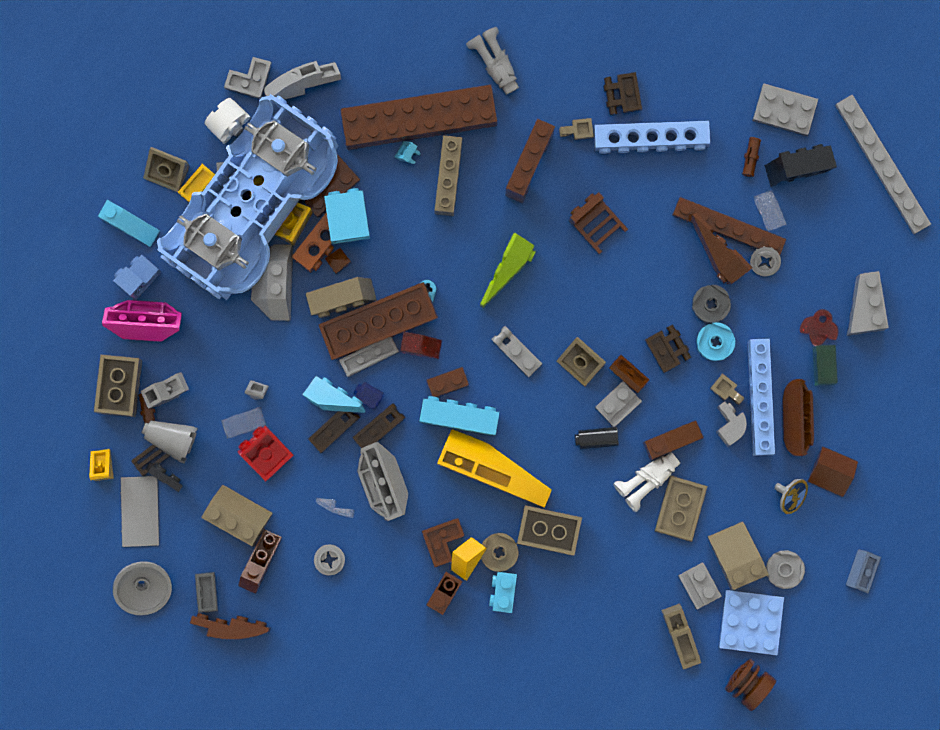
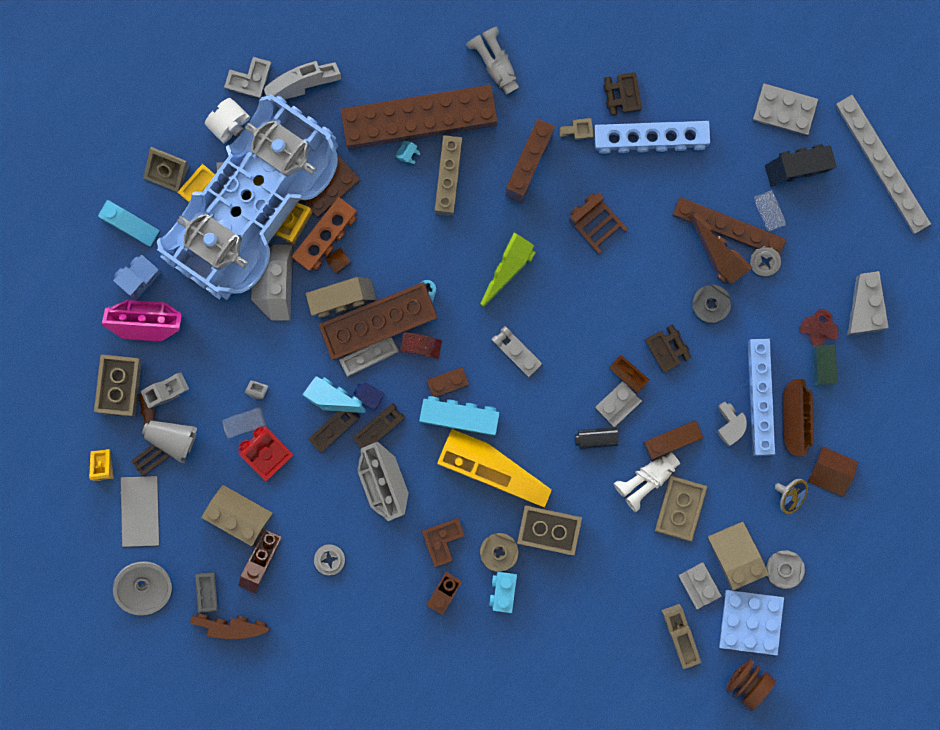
(160, 473): black plate -> none
(331, 506): clear slope -> none
(347, 216): medium azure brick -> none
(467, 557): yellow slope -> none
(581, 361): dark tan slope -> none
(710, 332): medium azure plate -> none
(725, 388): dark tan plate -> none
(751, 157): reddish brown pin -> none
(863, 571): sand blue slope -> none

